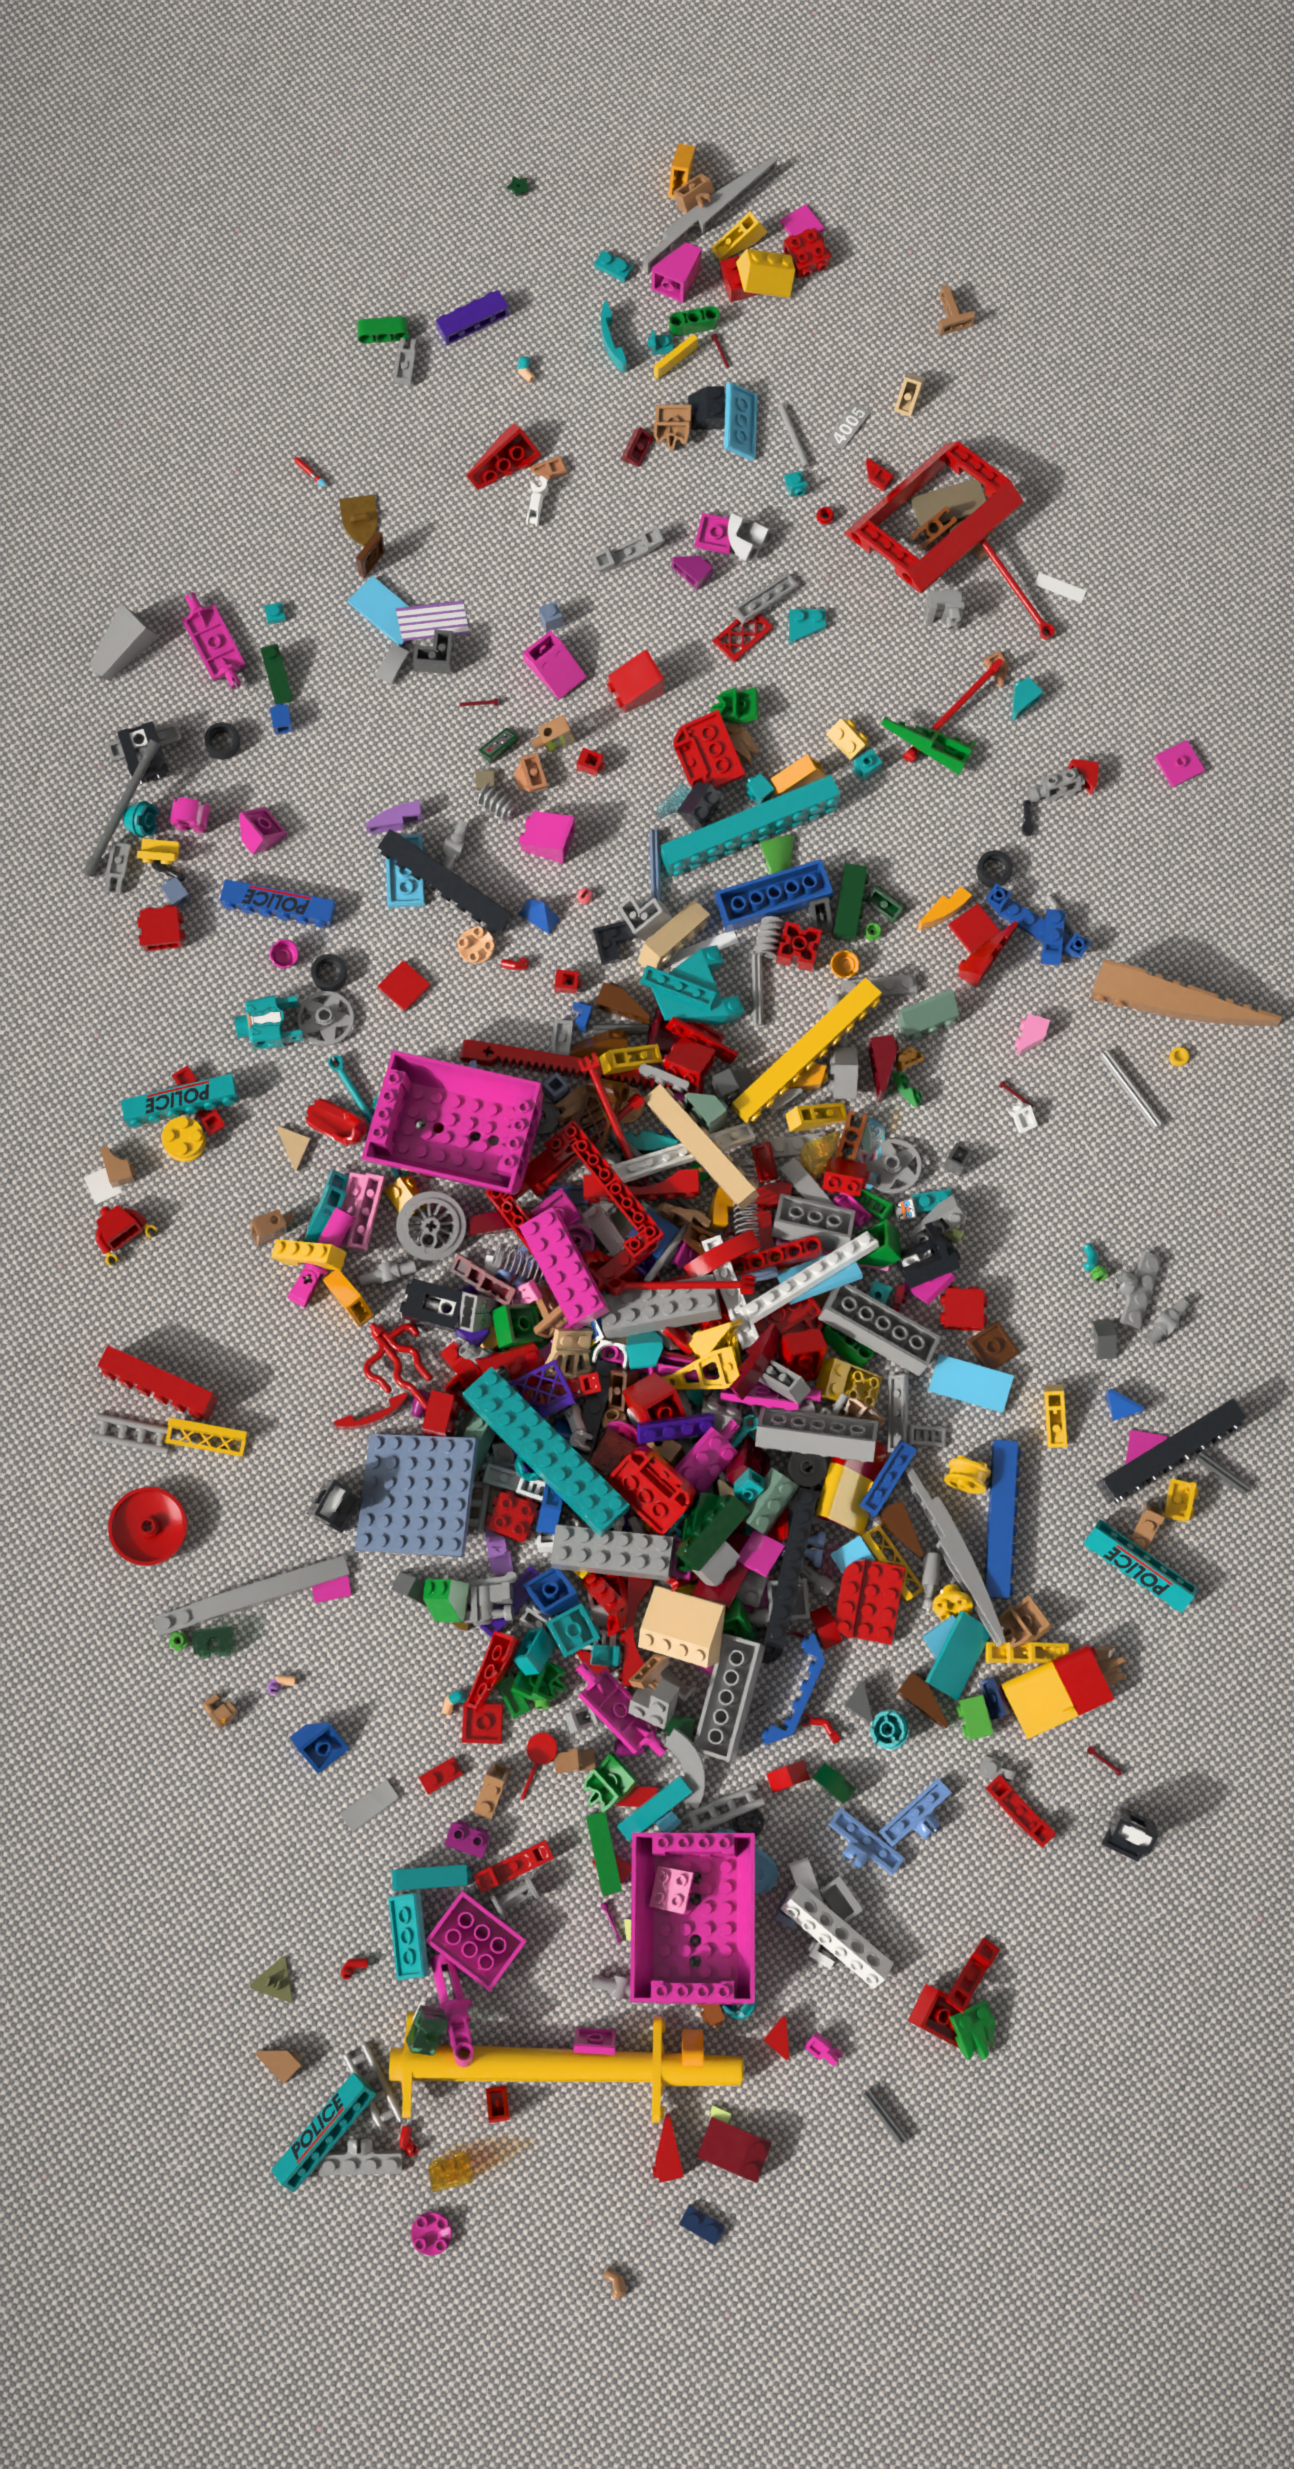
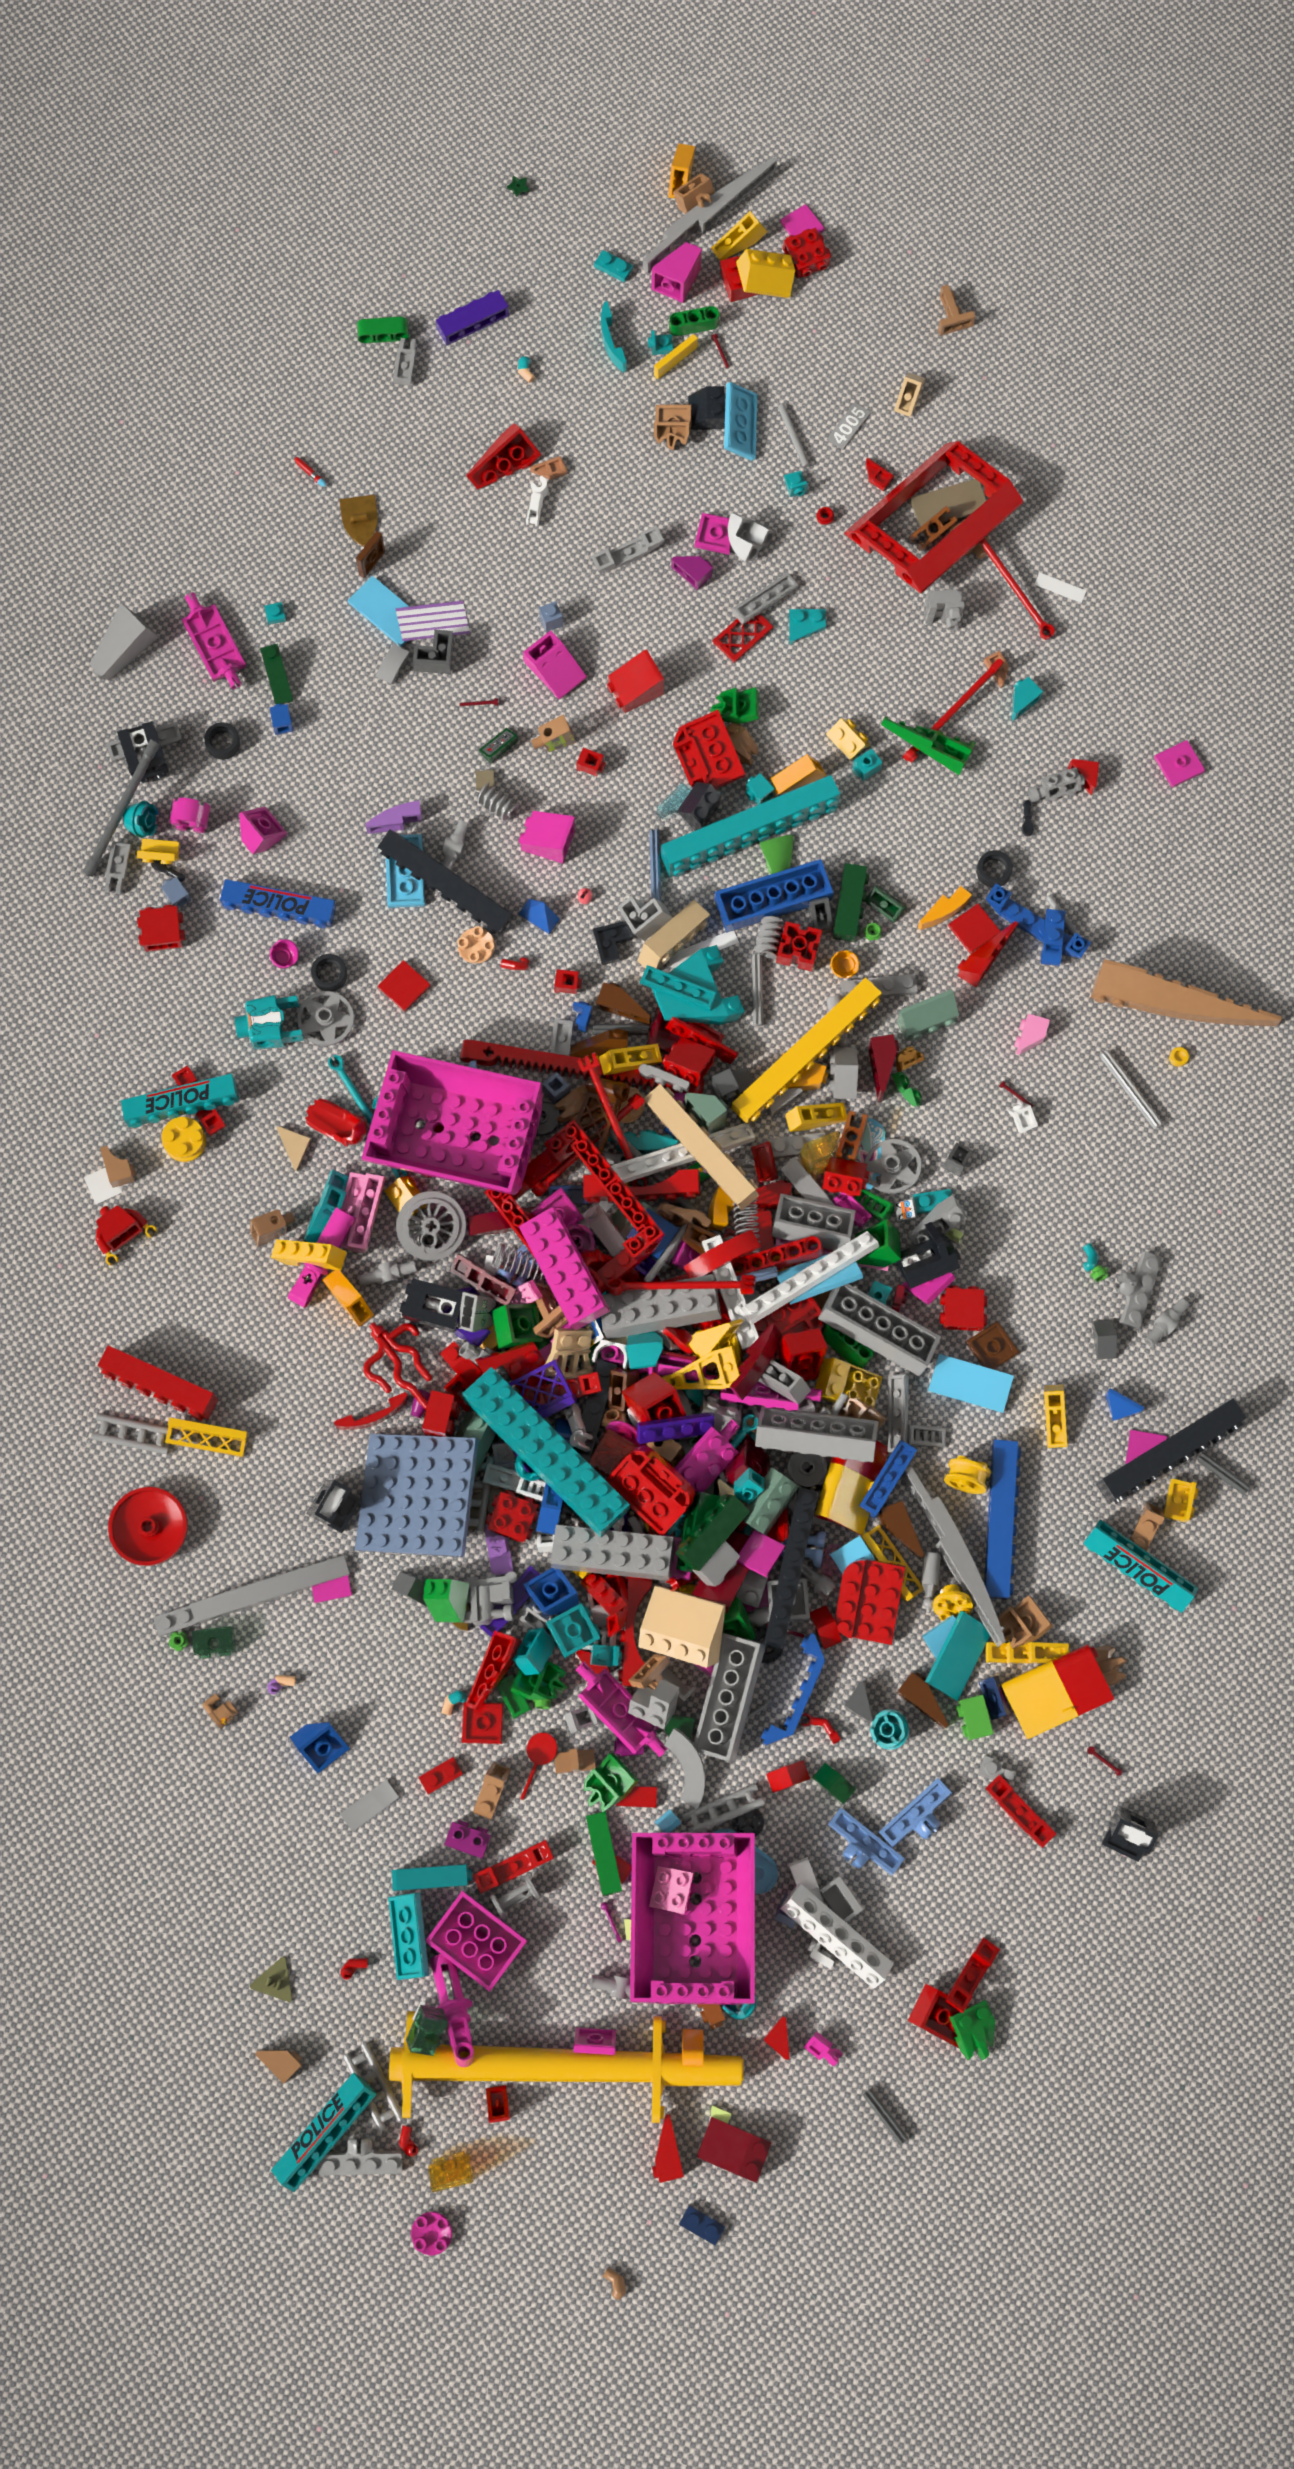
(530, 774): nougat slope -> none
(637, 447): dark red slope -> none
(654, 1808): teal tile -> none

